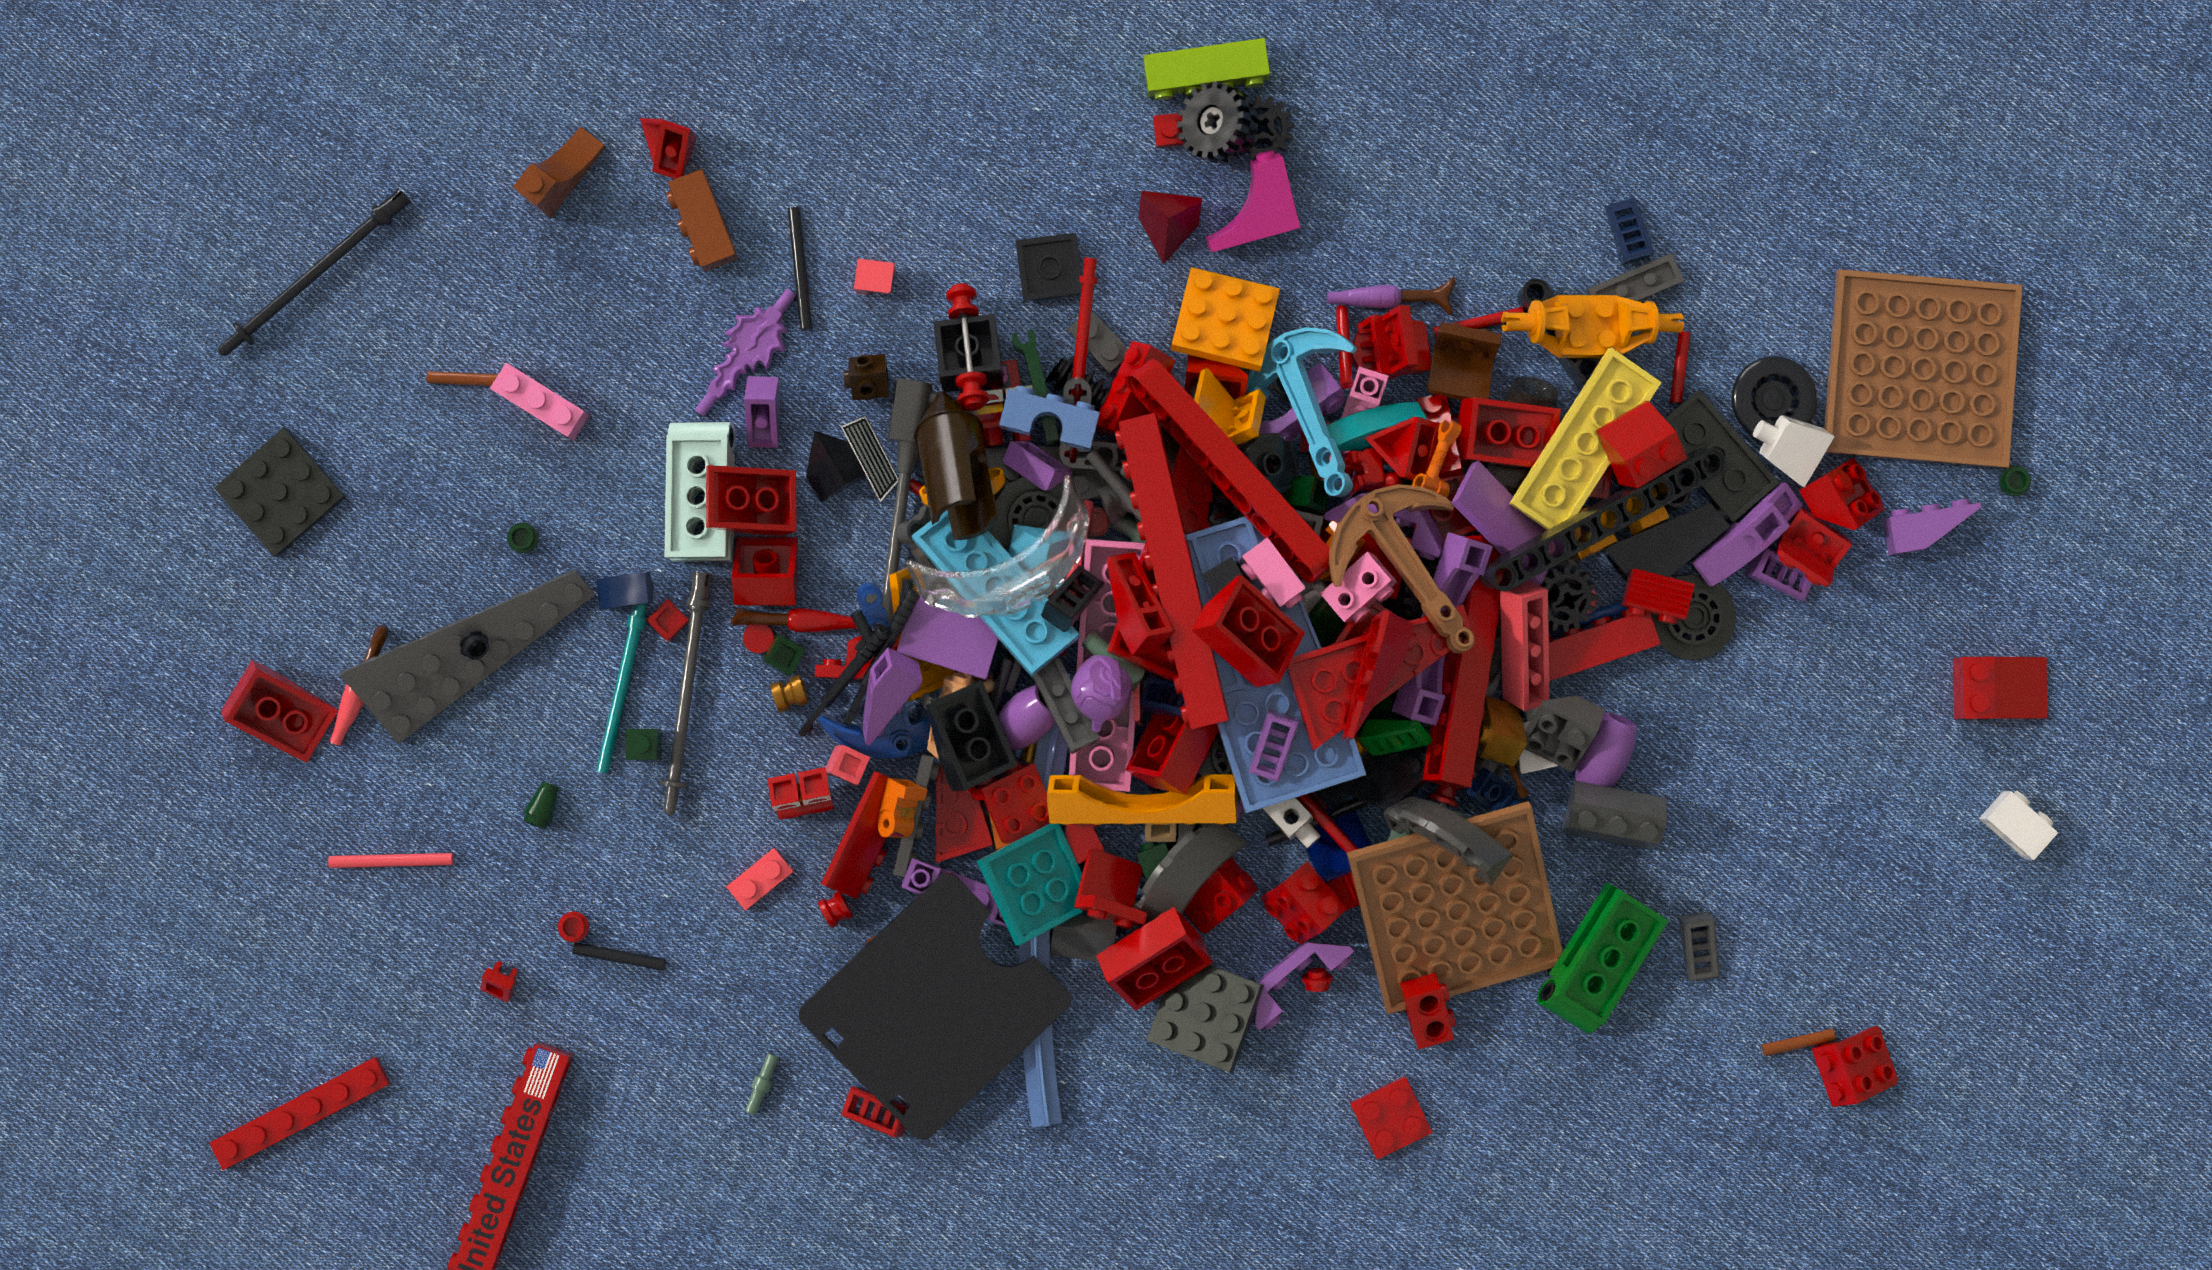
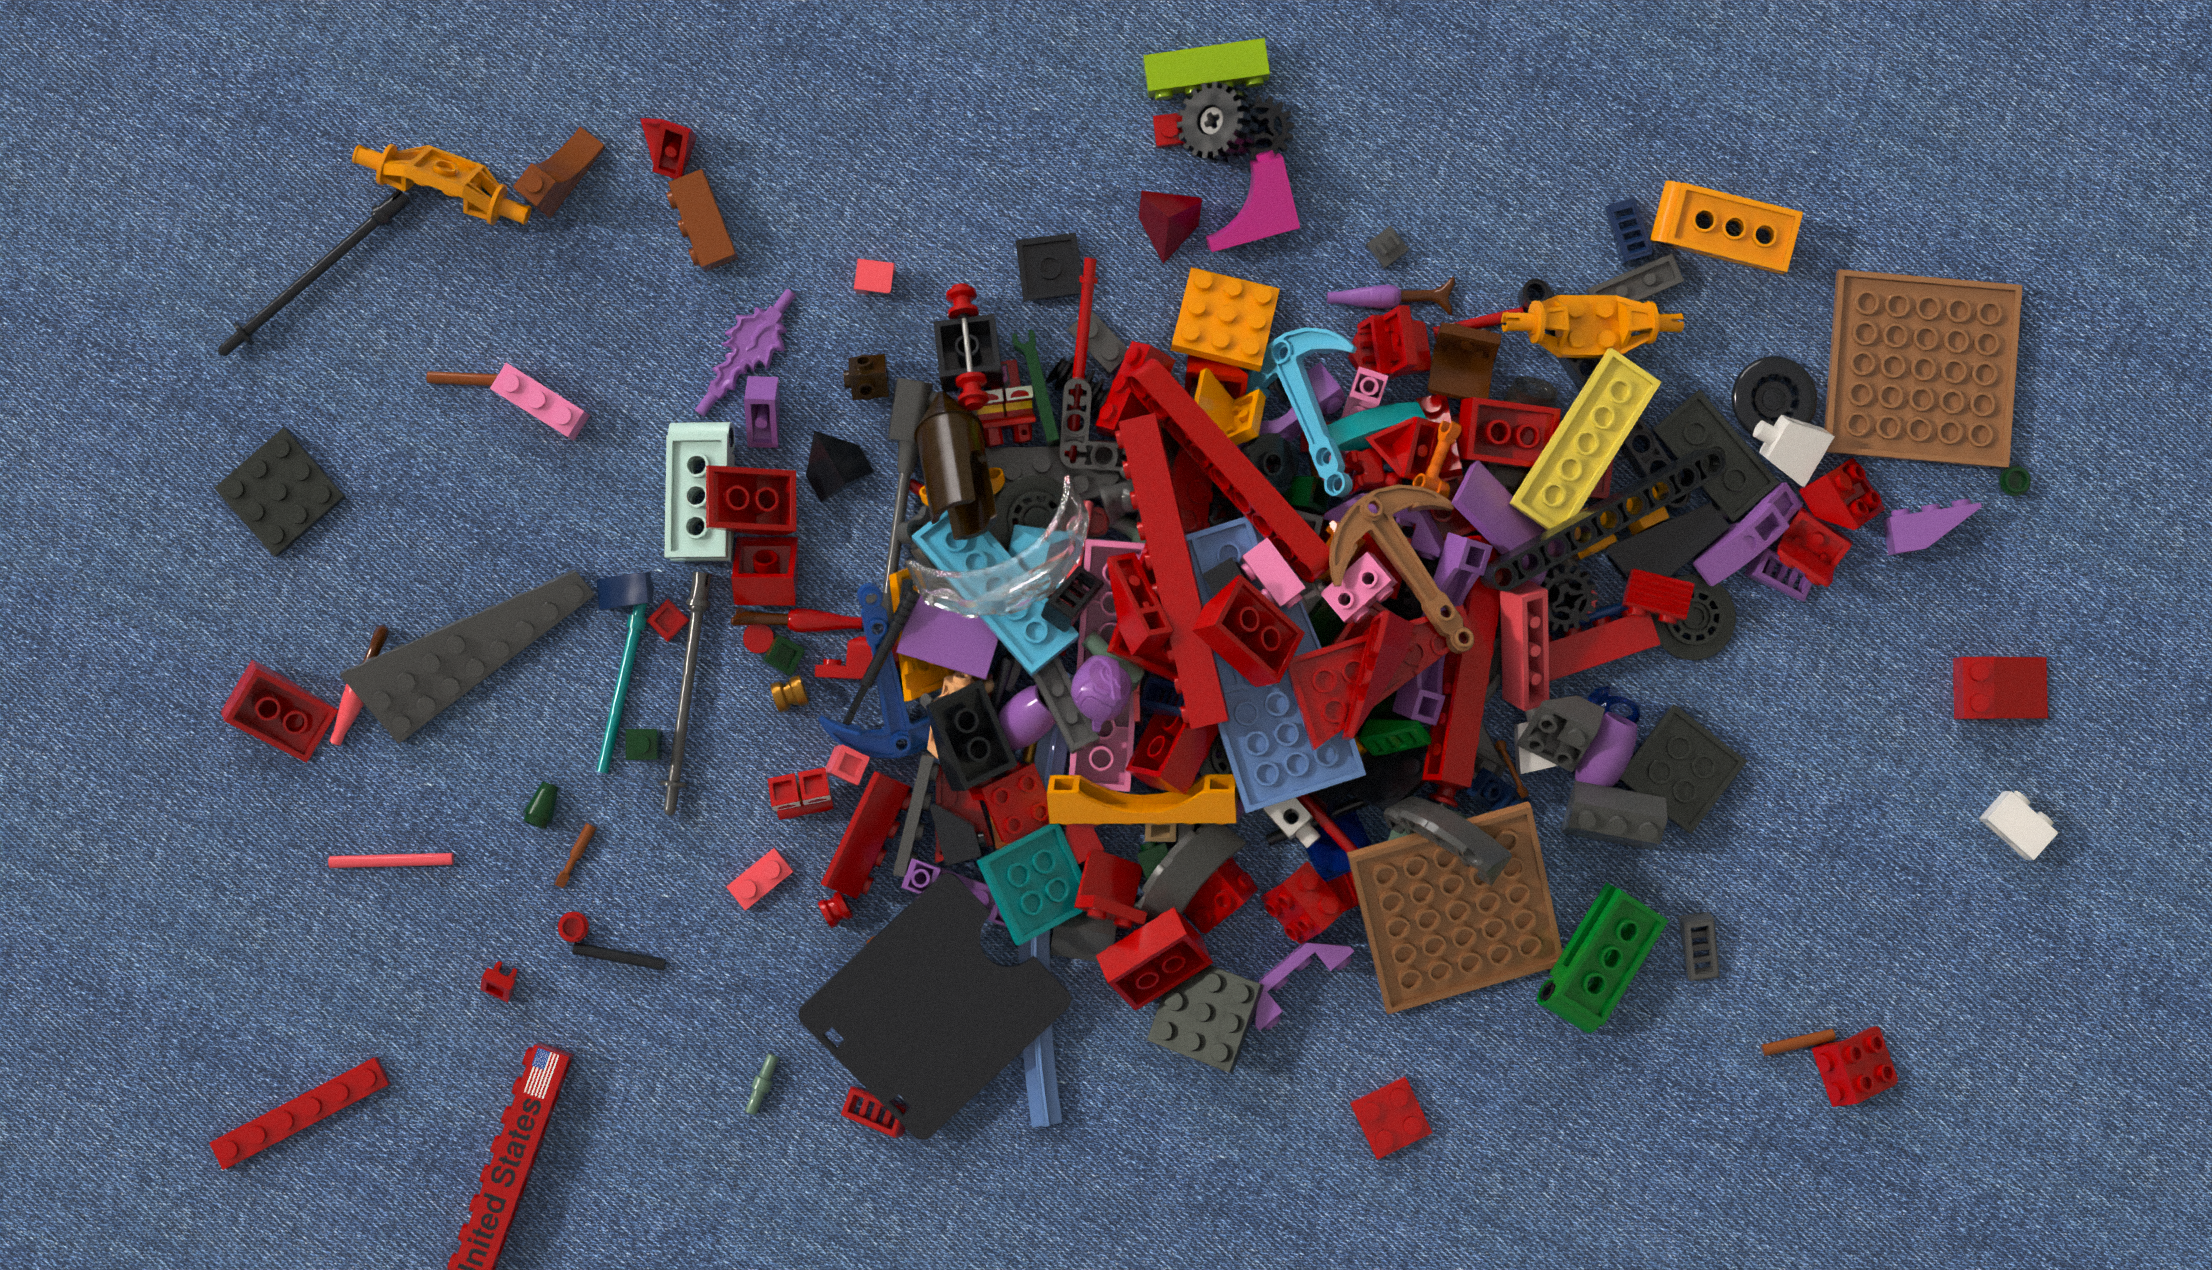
(445, 172): none -> light orange plate
(474, 645): black plate -> none
(522, 537): dark green plate -> none
(576, 853): none -> dark orange piece
(799, 268): black bar -> none
(866, 649): black piece -> none
(871, 456): sticker -> none
(889, 686): medium lavender slope -> none
(899, 807): orange leg -> none
(957, 835): none -> black slope
(1024, 408): medium blue arch -> none
(1035, 464): medium lavender slope -> none
(1112, 479): dark grey bar -> none
(1283, 719): medium lavender slope -> none
(1317, 980): red plate -> none
(1344, 357): red bar -> none
(1387, 247): none -> dark grey tile
(1425, 1011): red brick -> none
(1501, 732): pearl gold brick -> none
(1606, 701): none -> clear blue piece
(1640, 445): red slope -> none
(1677, 227): none -> light orange hinge
(1680, 367): red piece -> none
(1683, 766): none -> pearl dark grey plate

